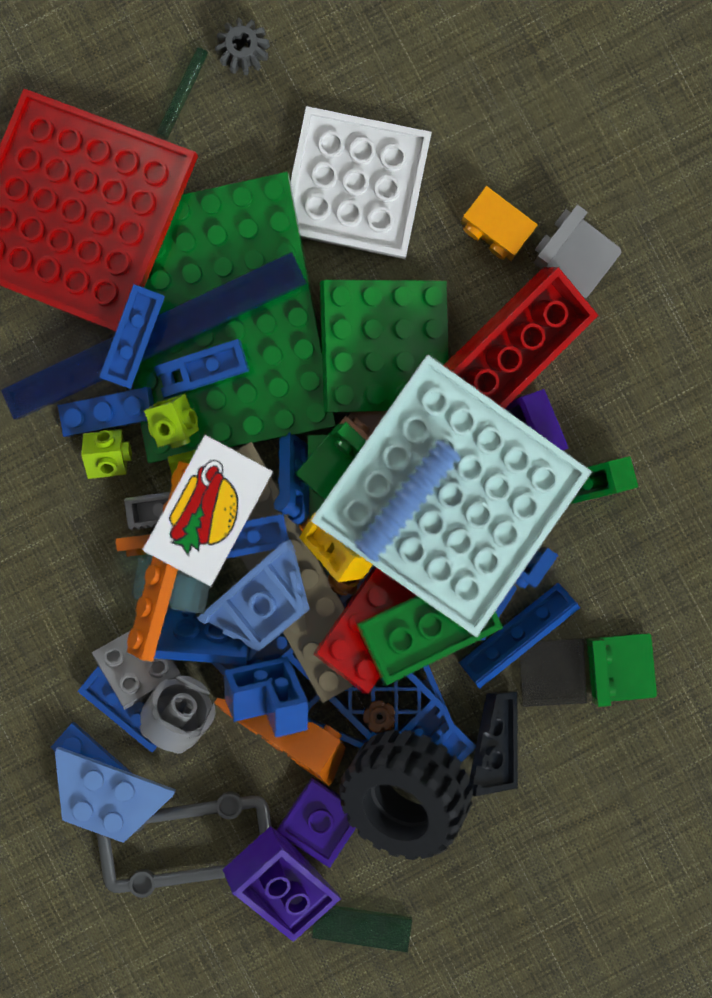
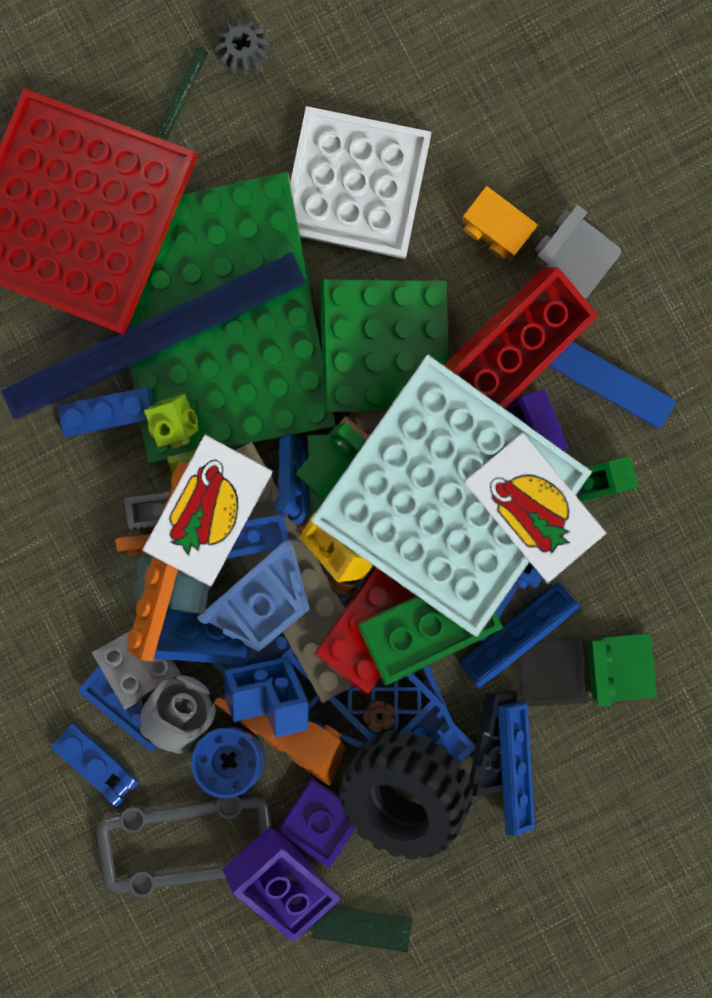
(105, 453): lime brick -> none
(105, 796): medium blue wing -> none
(132, 336): blue plate -> none
(203, 368): blue plate -> none
(210, 767): none -> blue wheel
(407, 500): medium blue piece -> none
(516, 767): none -> blue tile
(535, 507): none -> sticker
(613, 385): none -> blue tile

